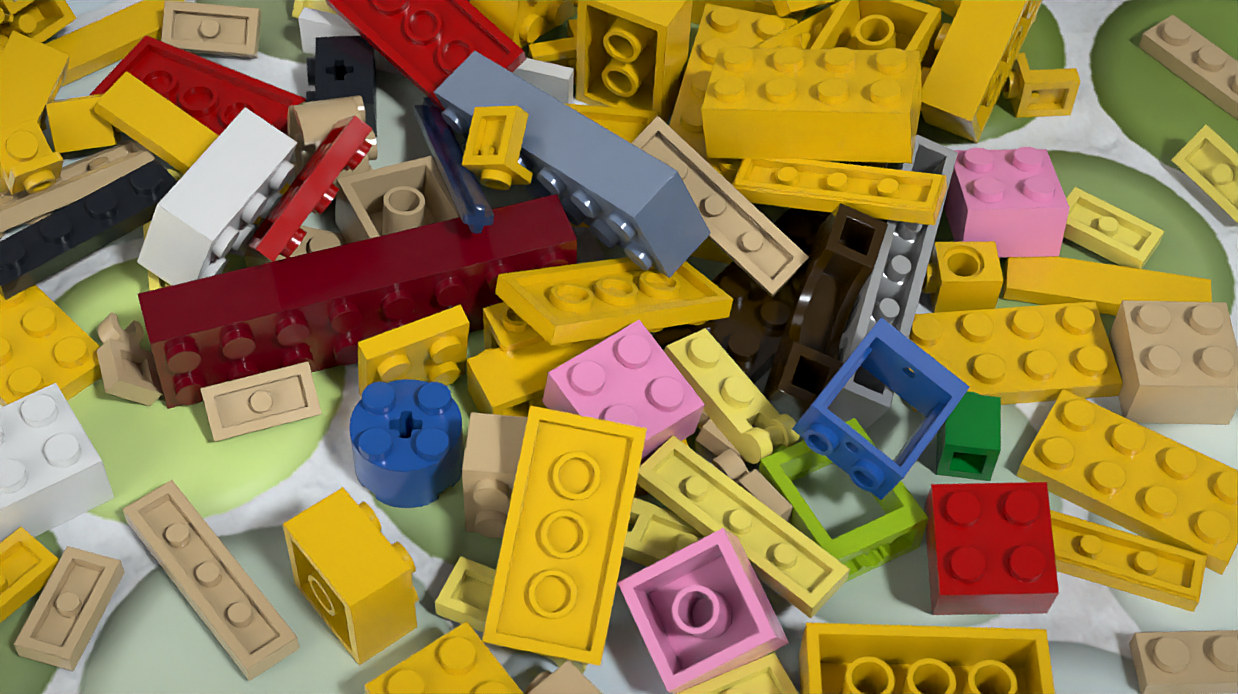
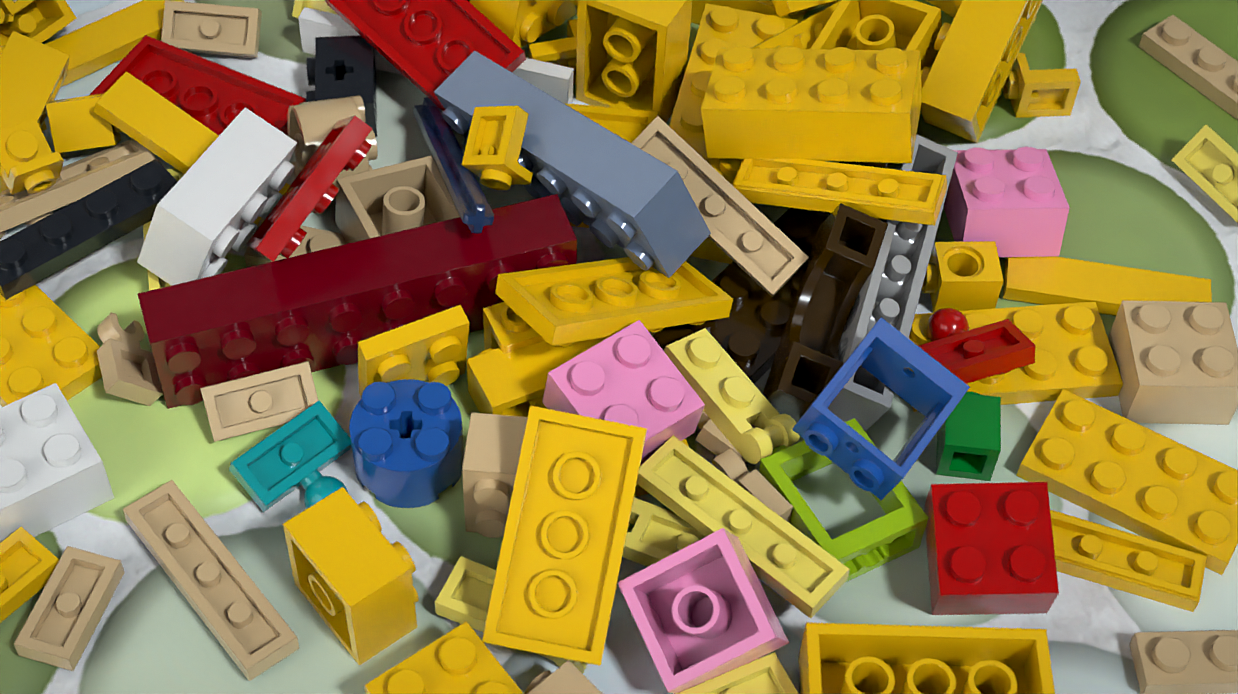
(294, 459): none -> teal plate
(978, 351): none -> red plate
(1110, 230): light yellow plate -> none

